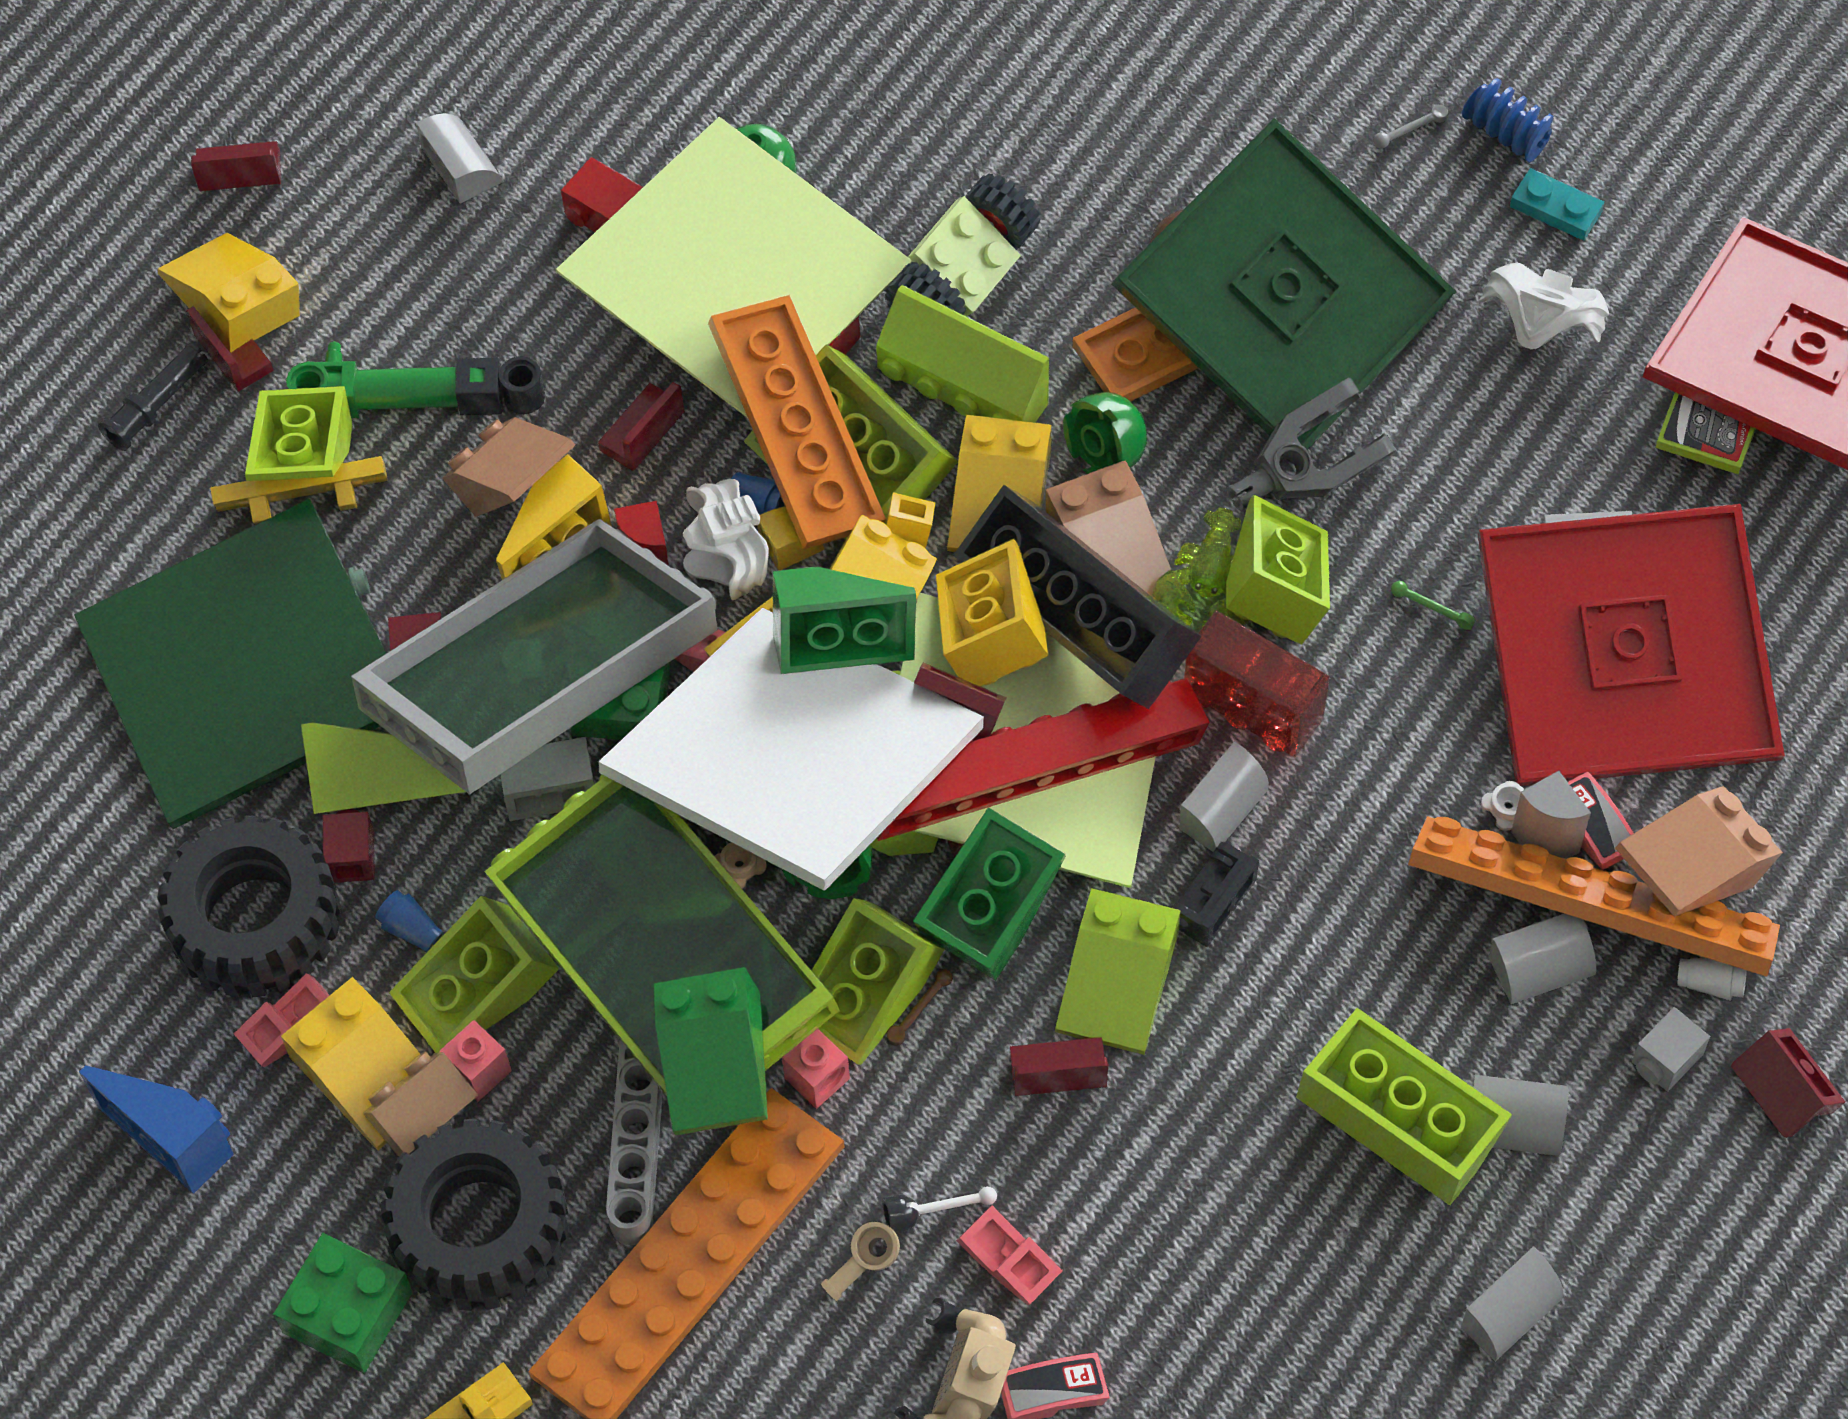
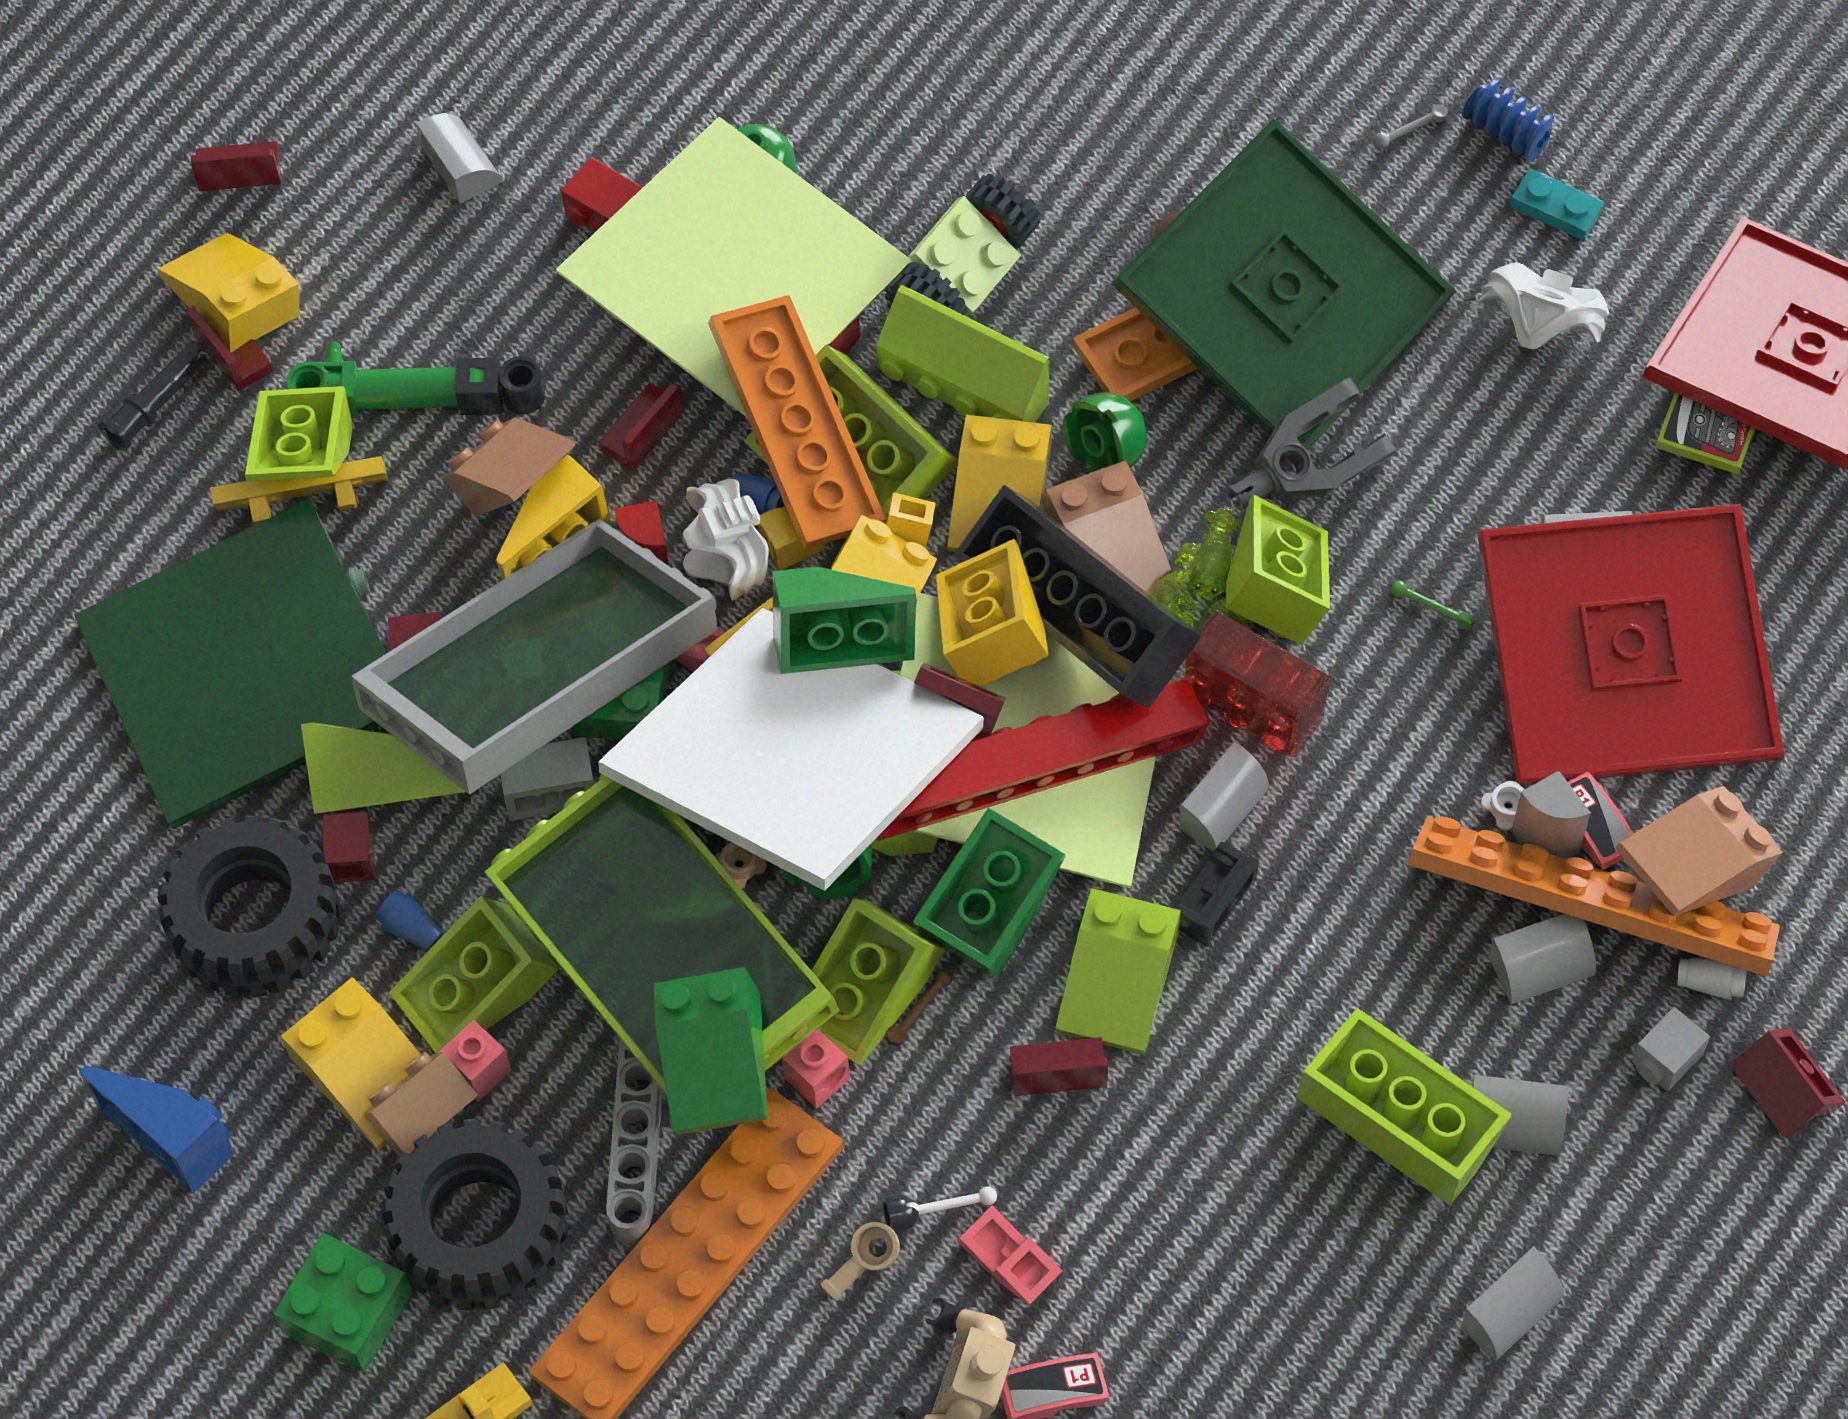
(264, 1028): coral slope -> none

